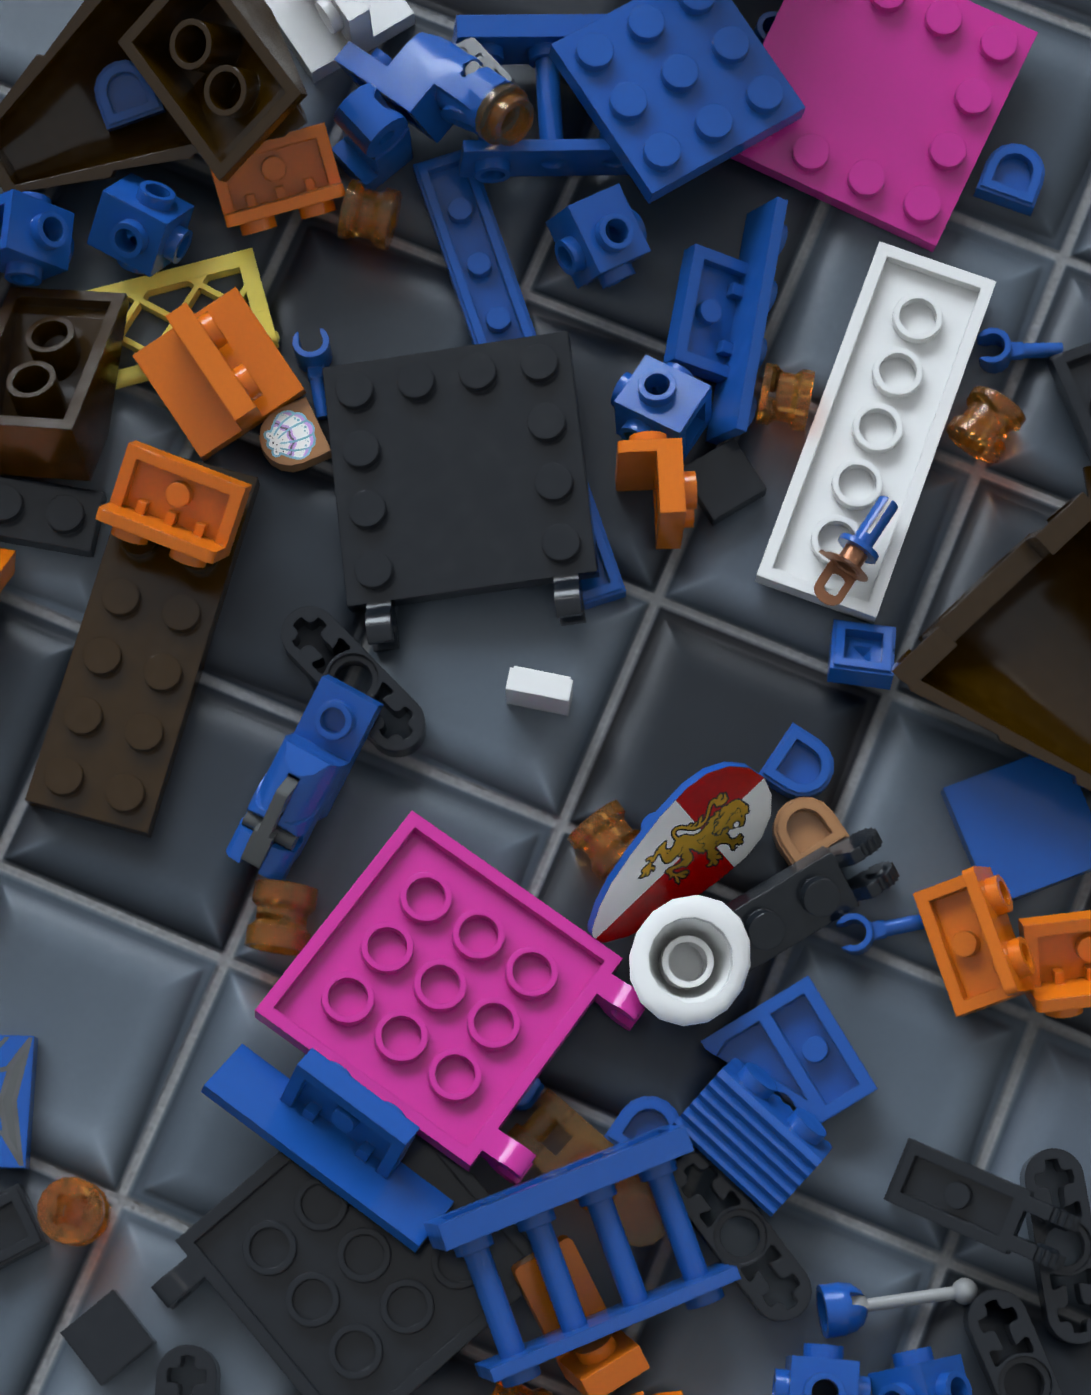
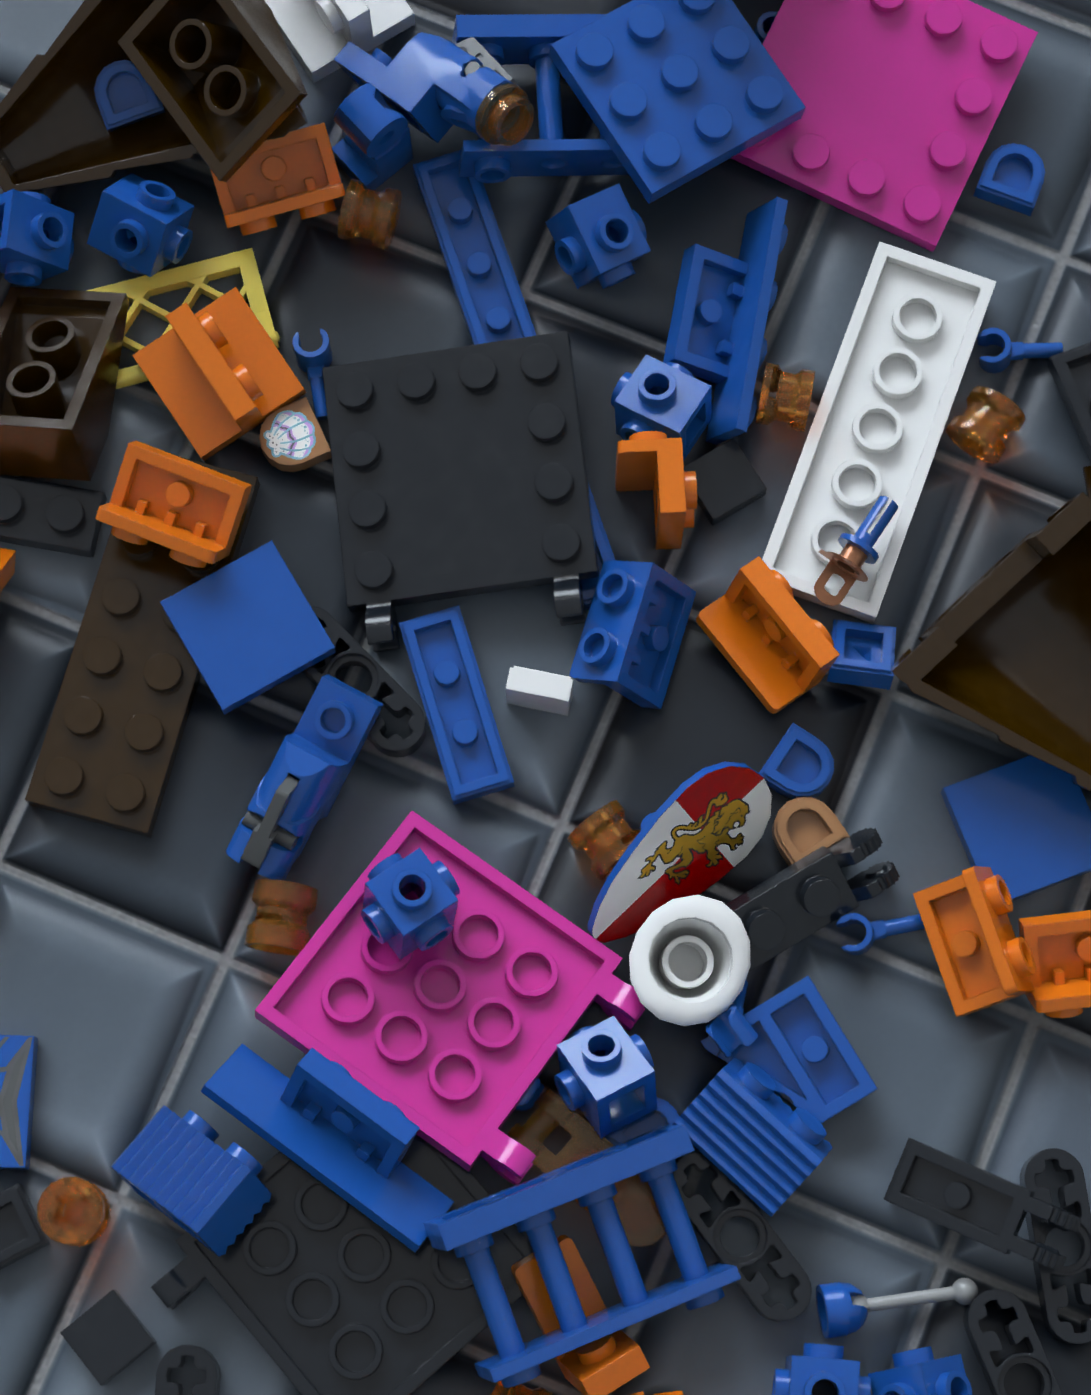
(194, 1179): none -> blue brick
(248, 627): none -> blue tile
(407, 922): none -> blue brick
(456, 705): none -> blue tile
(606, 1076): none -> blue brick
(633, 631): none -> blue bracket
(731, 1027): none -> blue hand
(768, 636): none -> orange bracket

